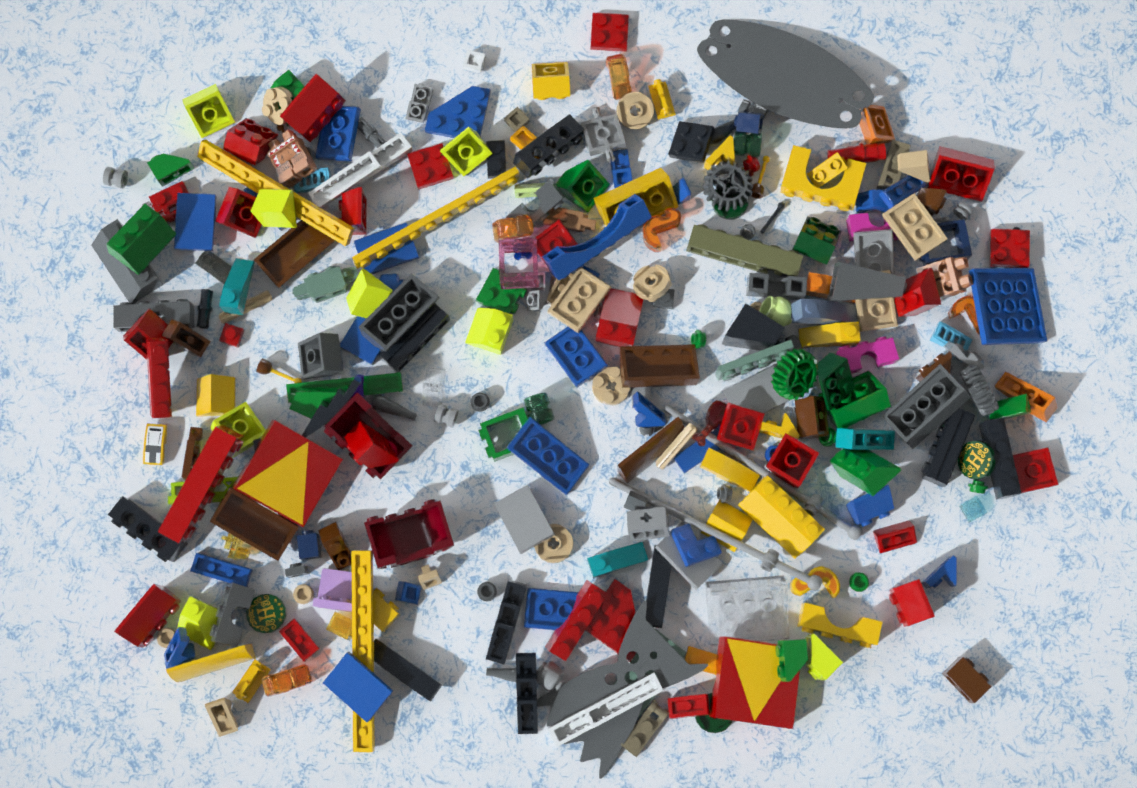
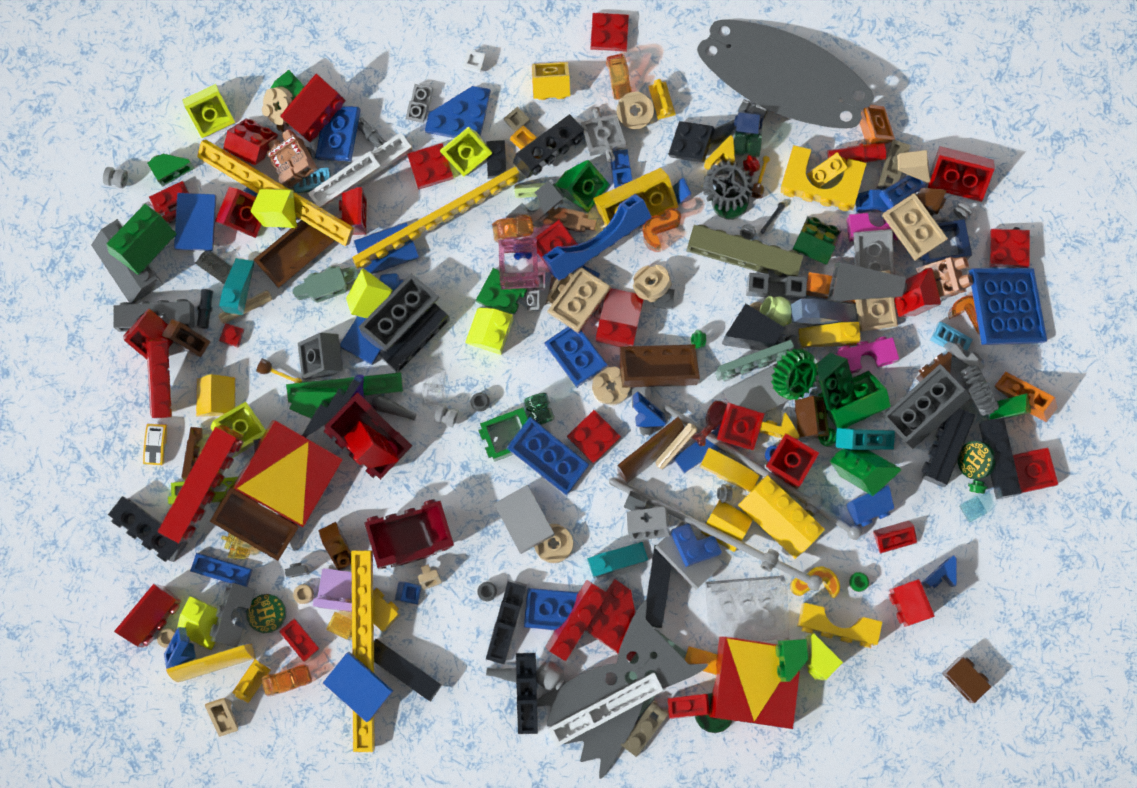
(309, 545): dark blue brick -> none
(593, 436): none -> red plate

